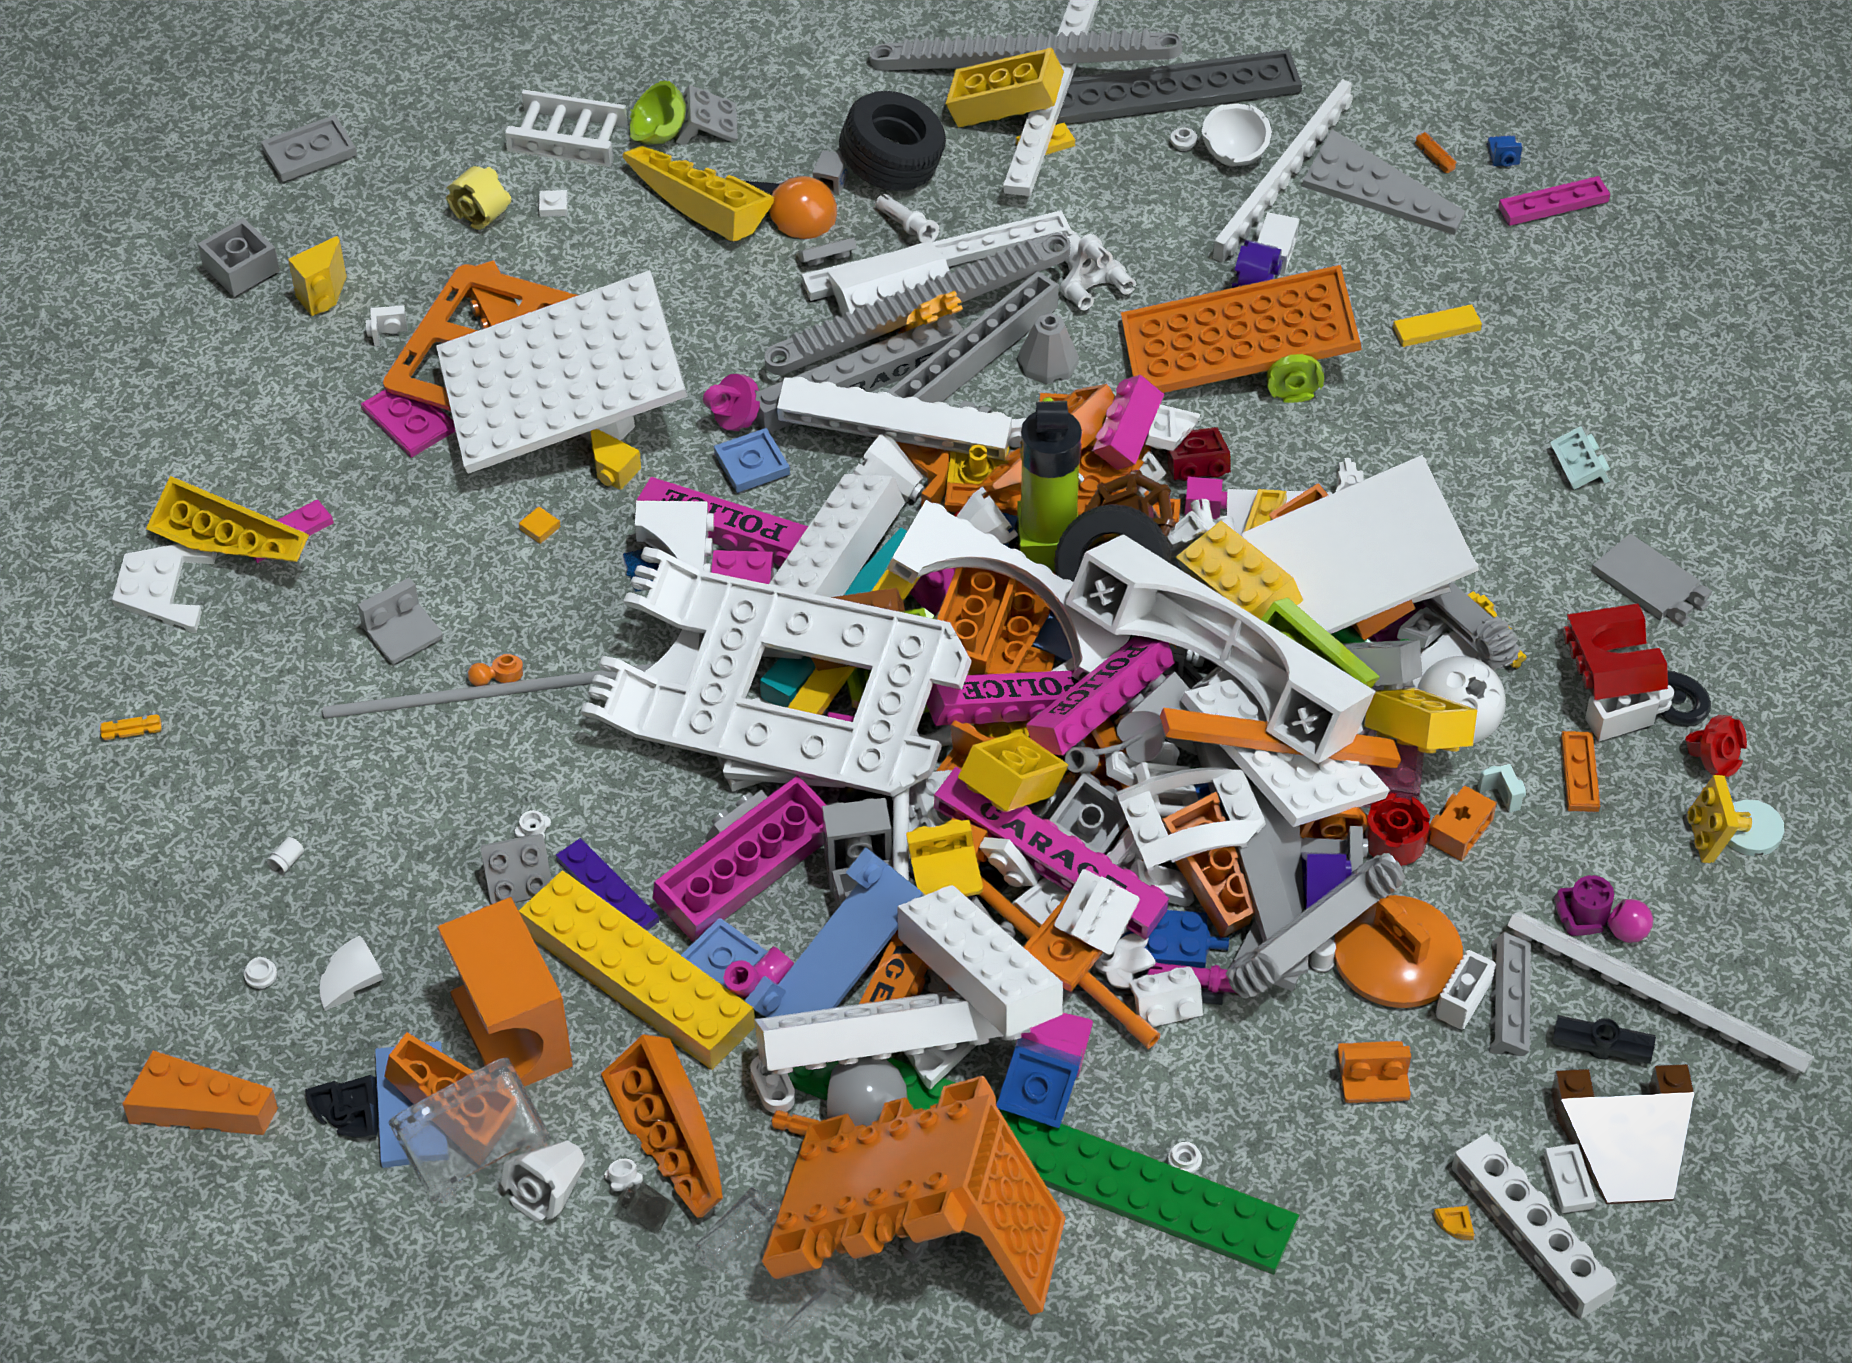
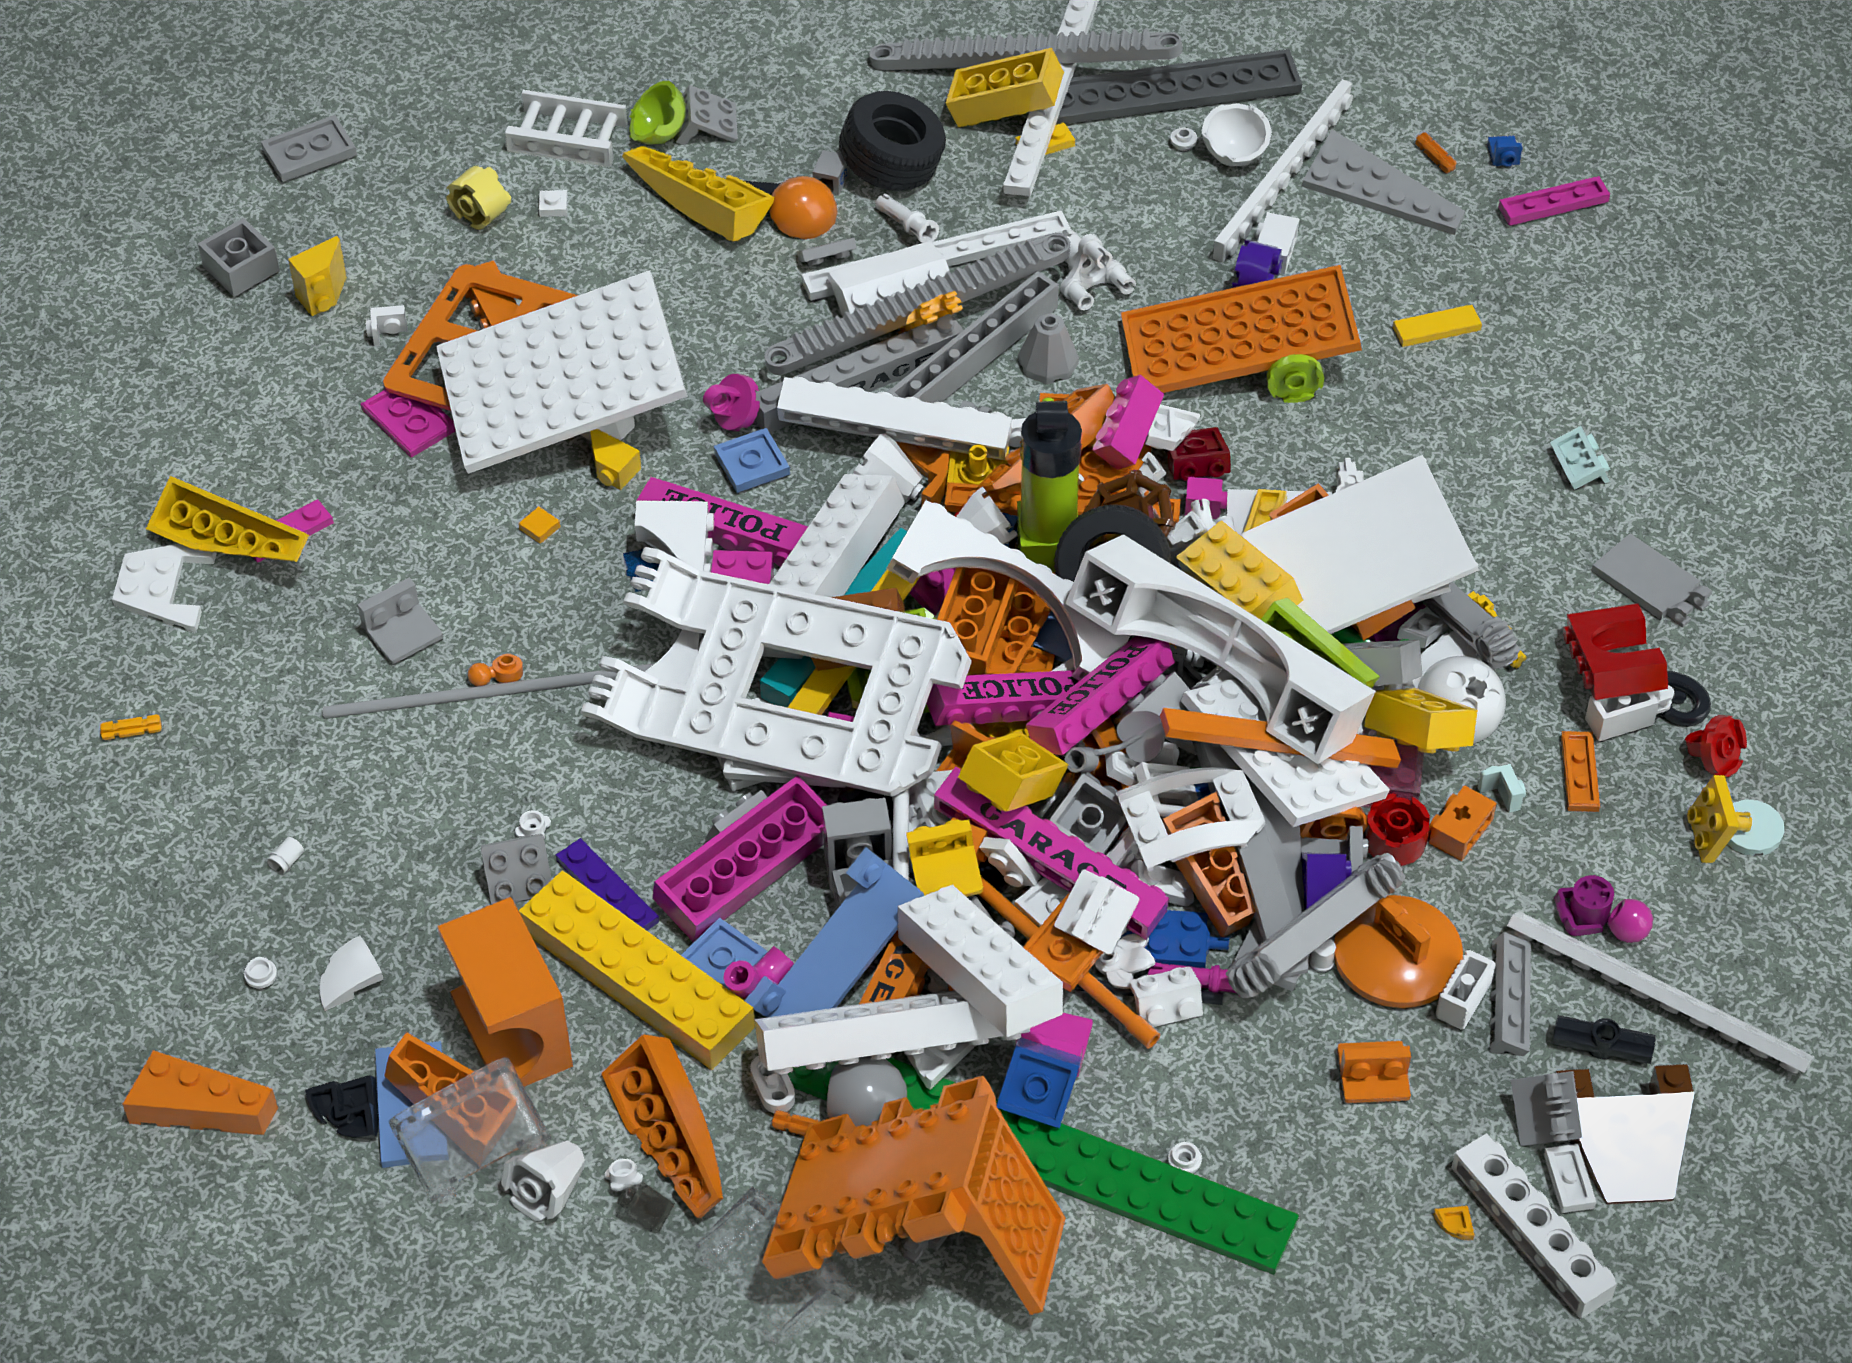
(1546, 1108): none -> light grey hinge

